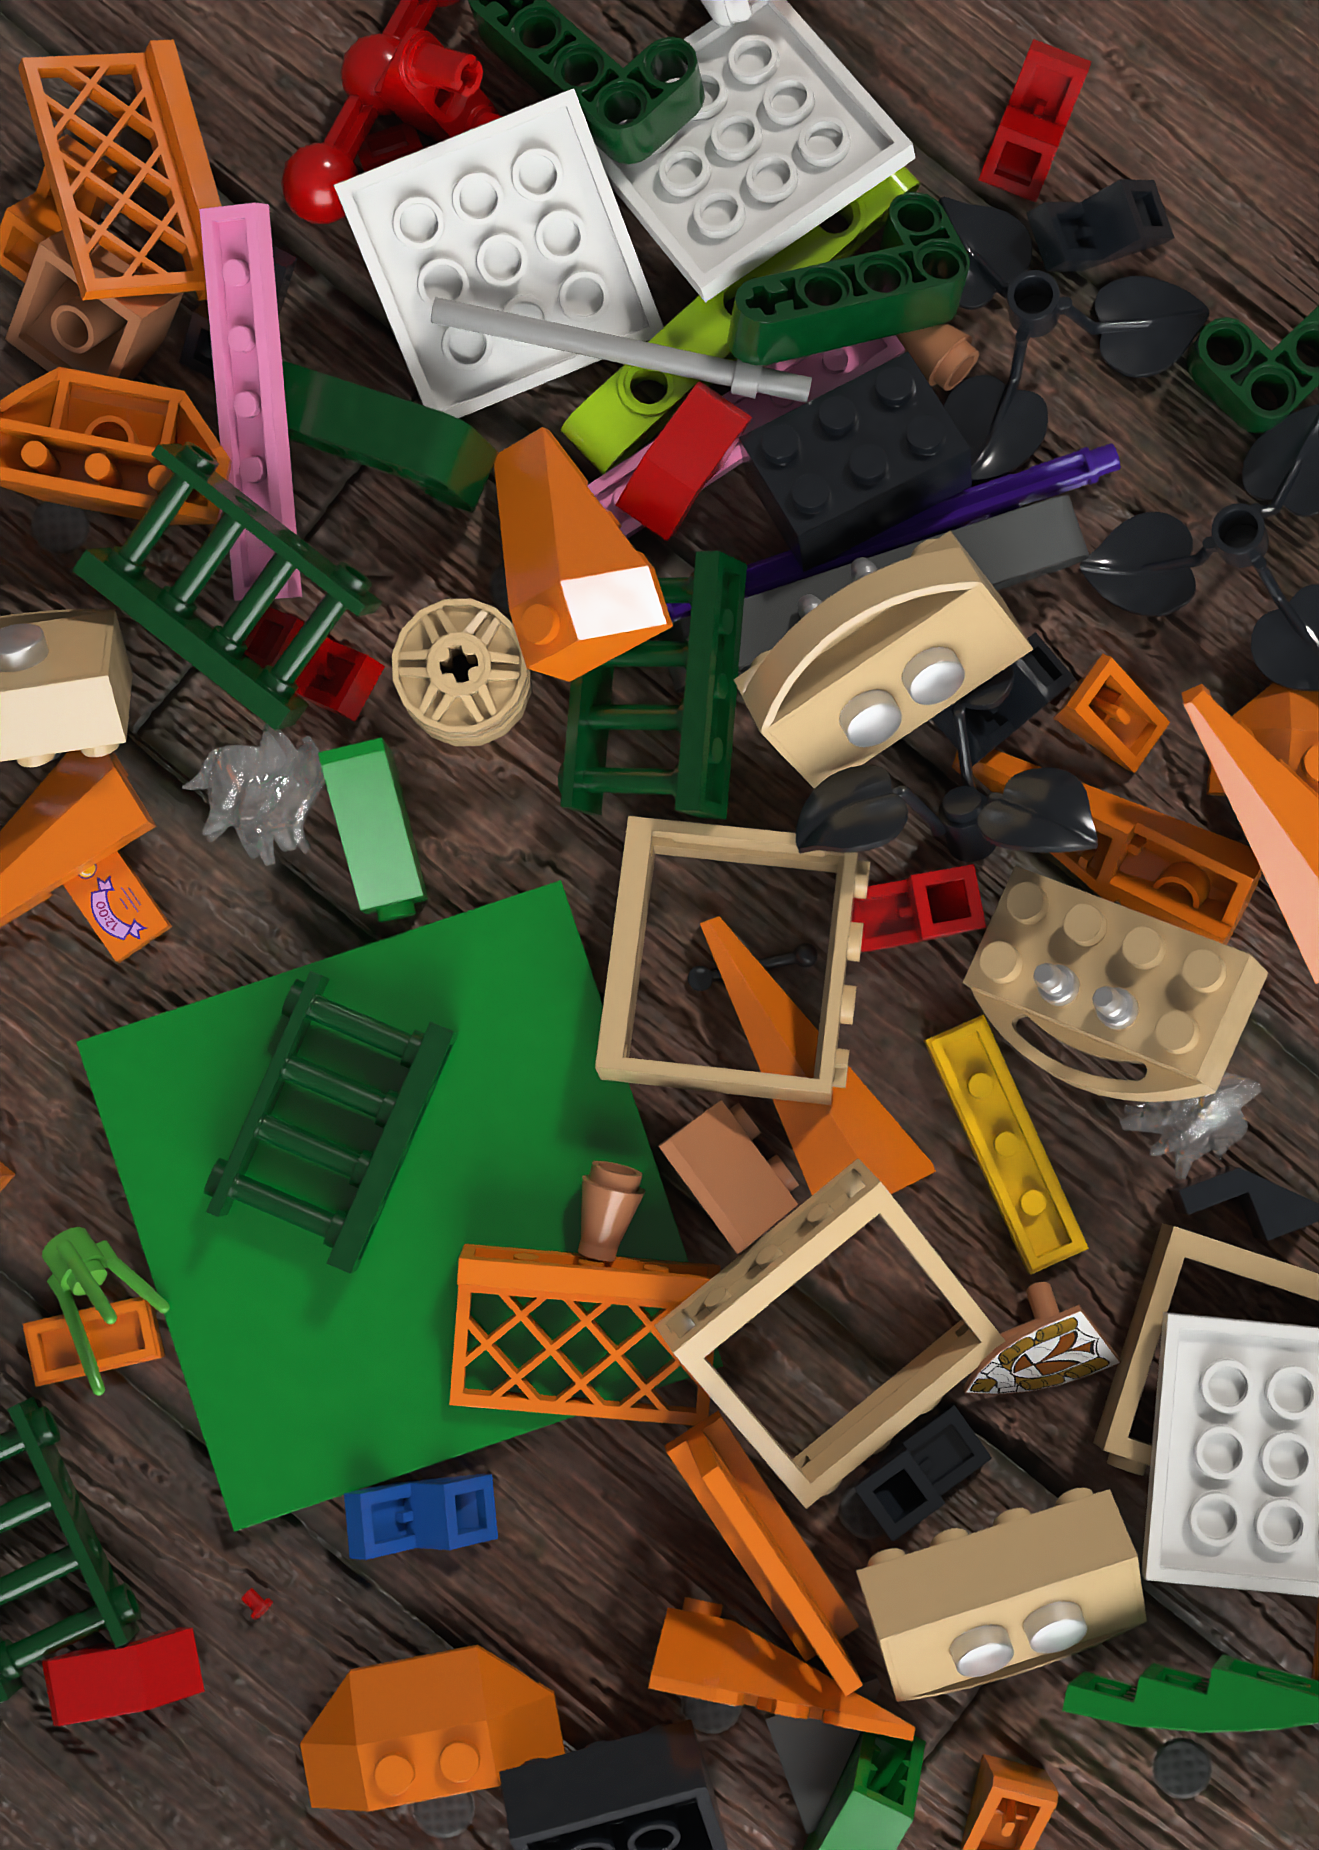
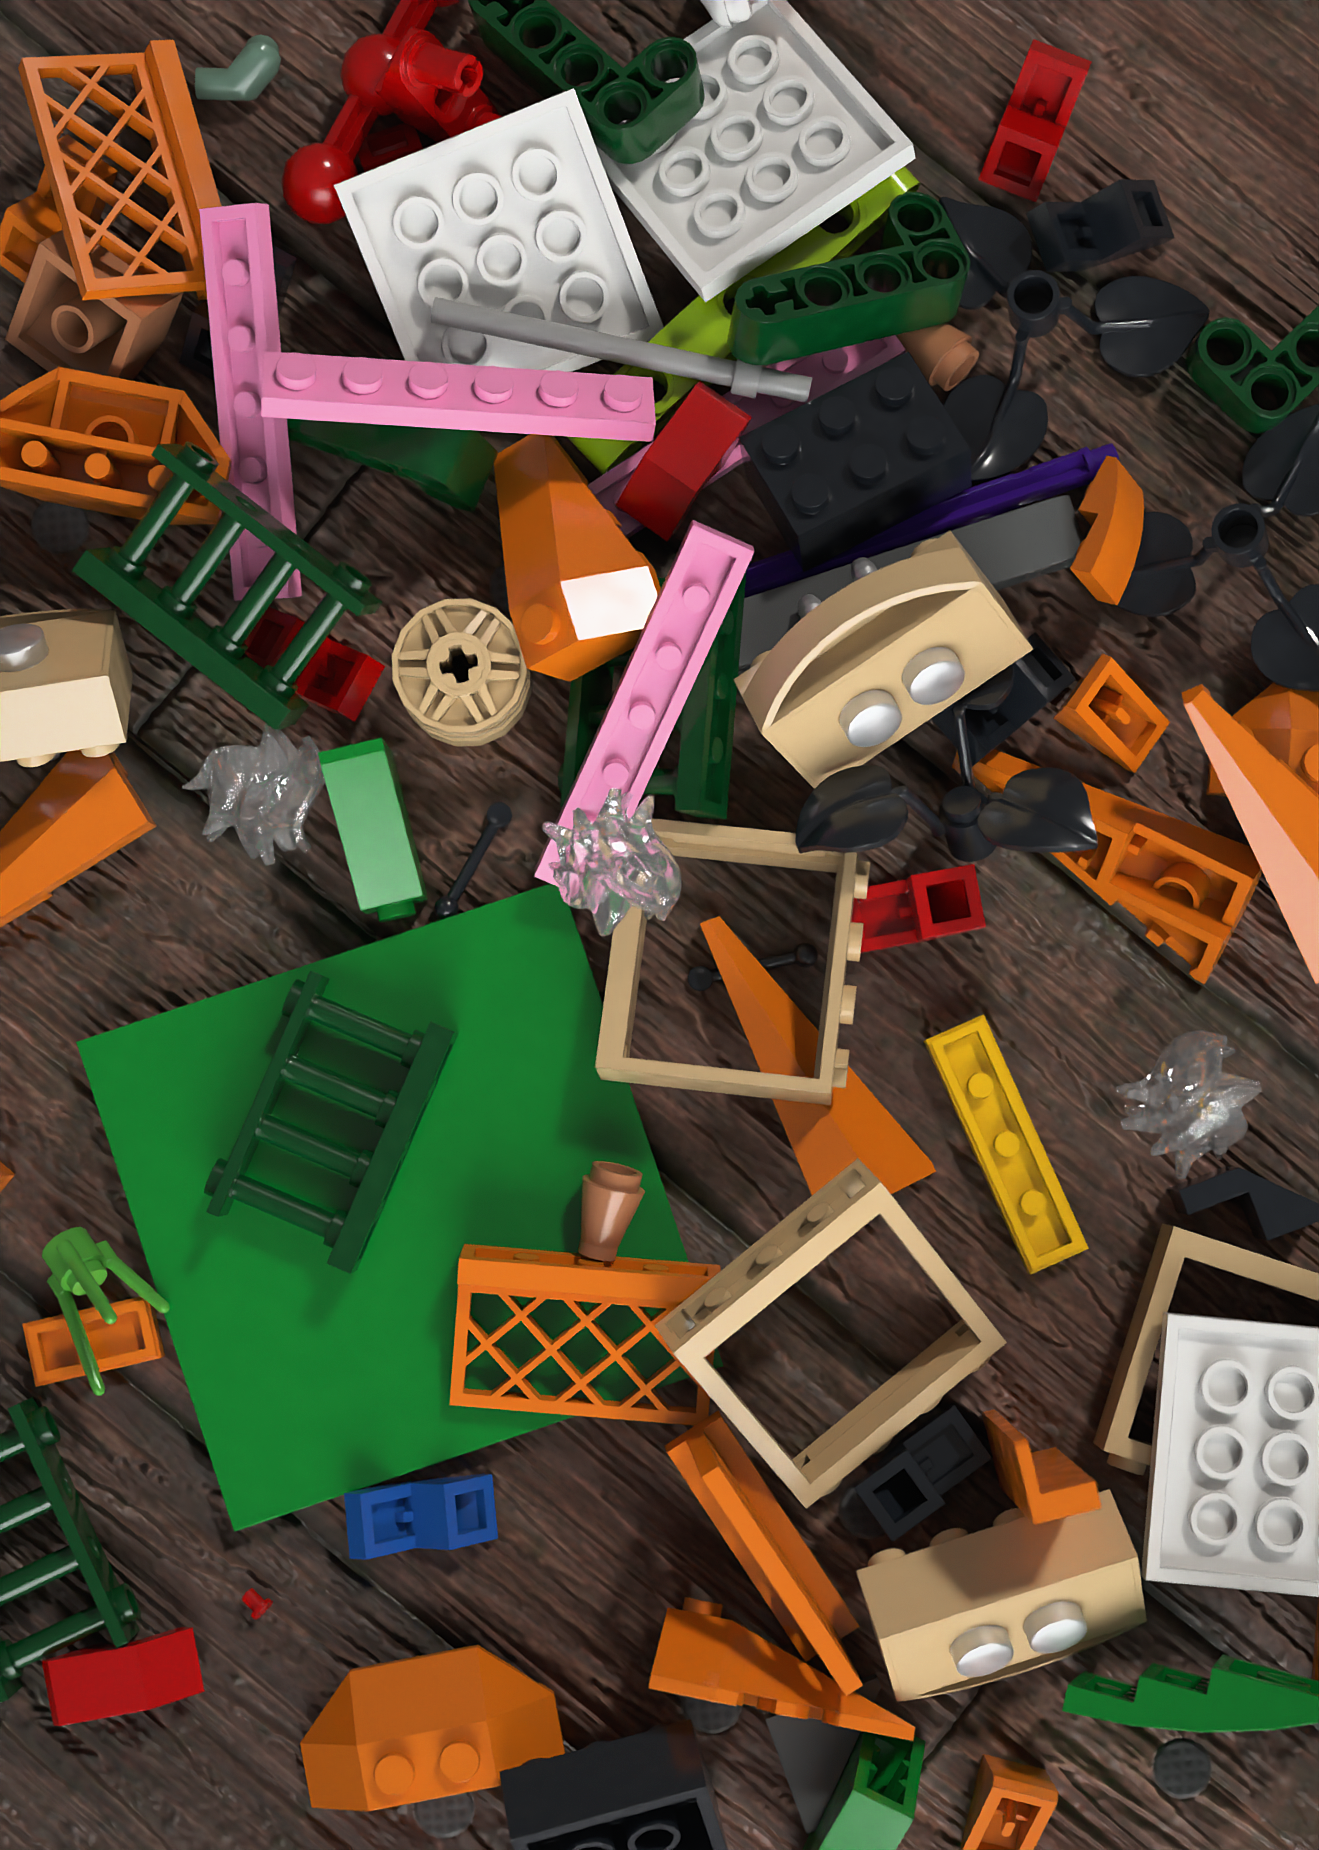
(117, 906): orange tile -> none
(245, 76): none -> sand green arm
(457, 396): none -> bright pink plate
(498, 816): none -> black hinge
(615, 863): none -> clear hair
(656, 676): none -> bright pink plate
(730, 1174): nougat slope -> none
(1039, 1482): none -> orange panel
(1044, 1350): shield -> none
(1113, 989): tan piece -> none
(1116, 513): none -> orange slope

